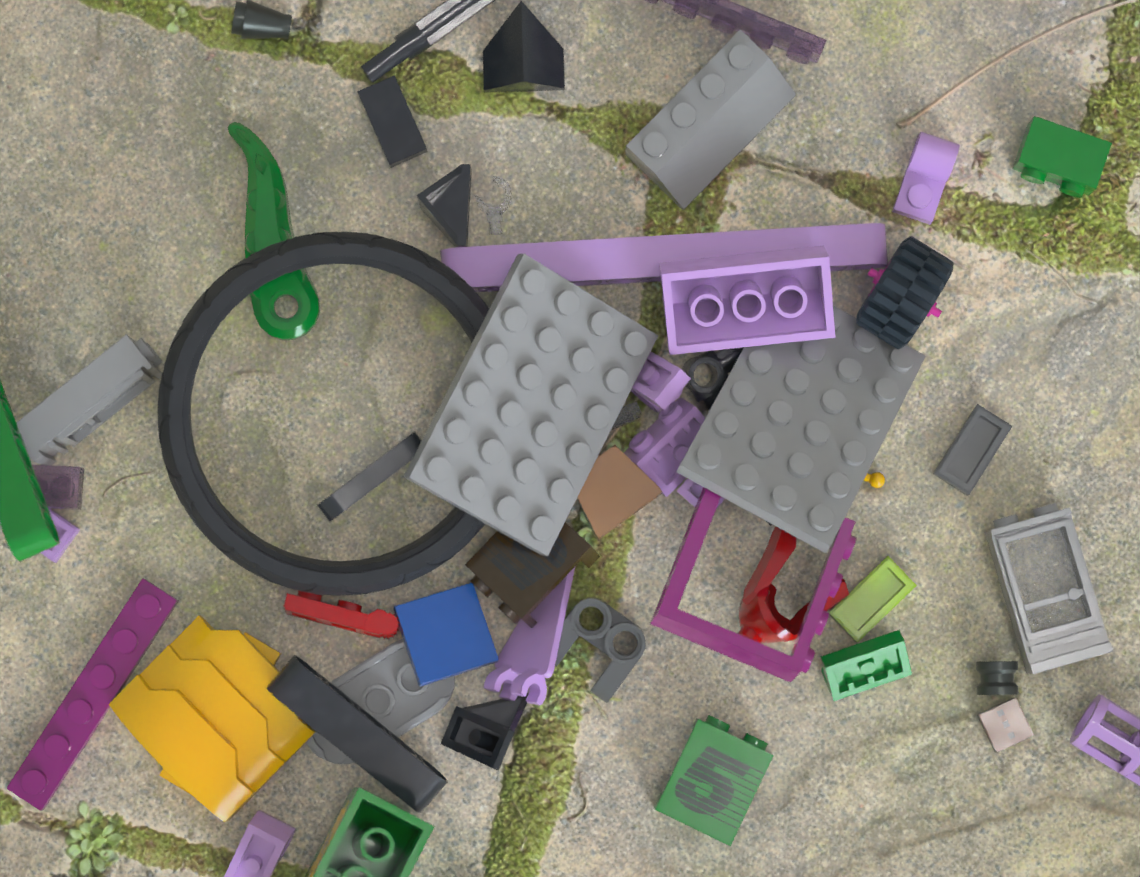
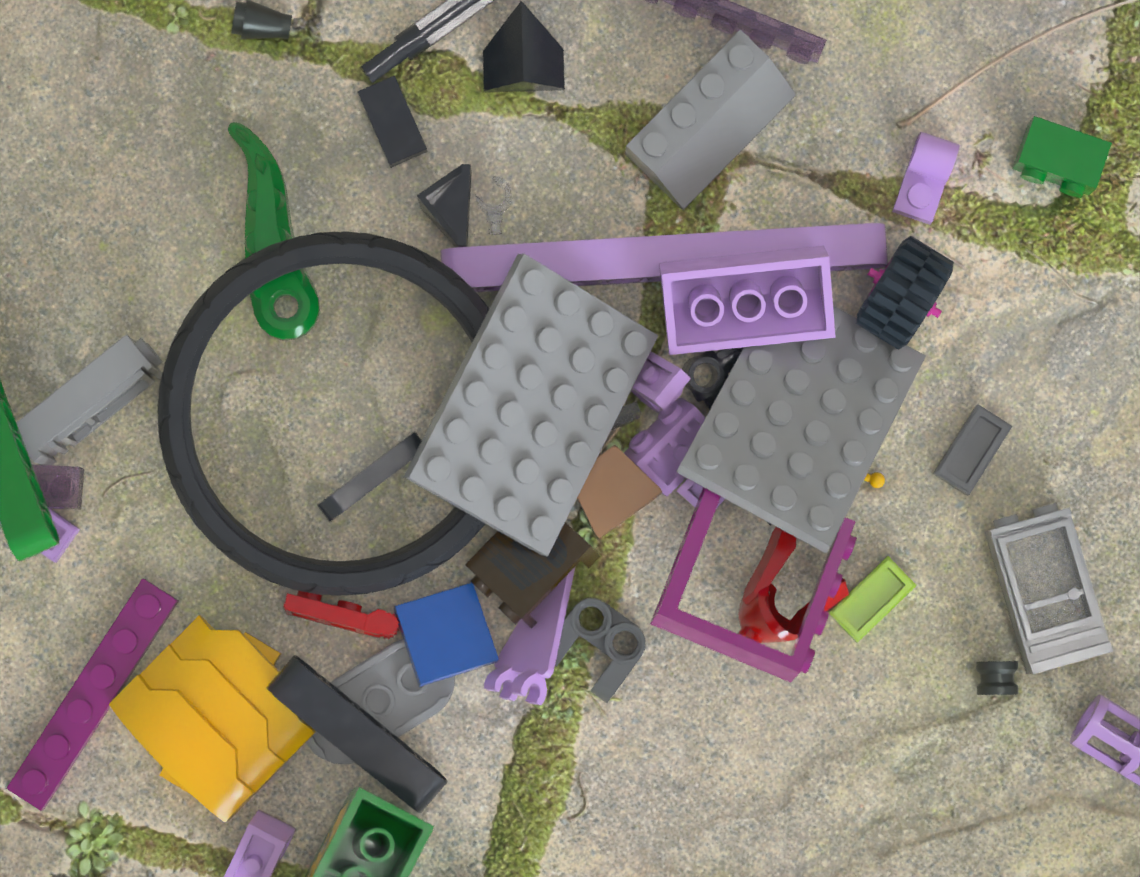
(484, 730): black slope -> none
(715, 780): green panel -> none
(866, 665): bracket -> none
(1005, 725): tile -> none

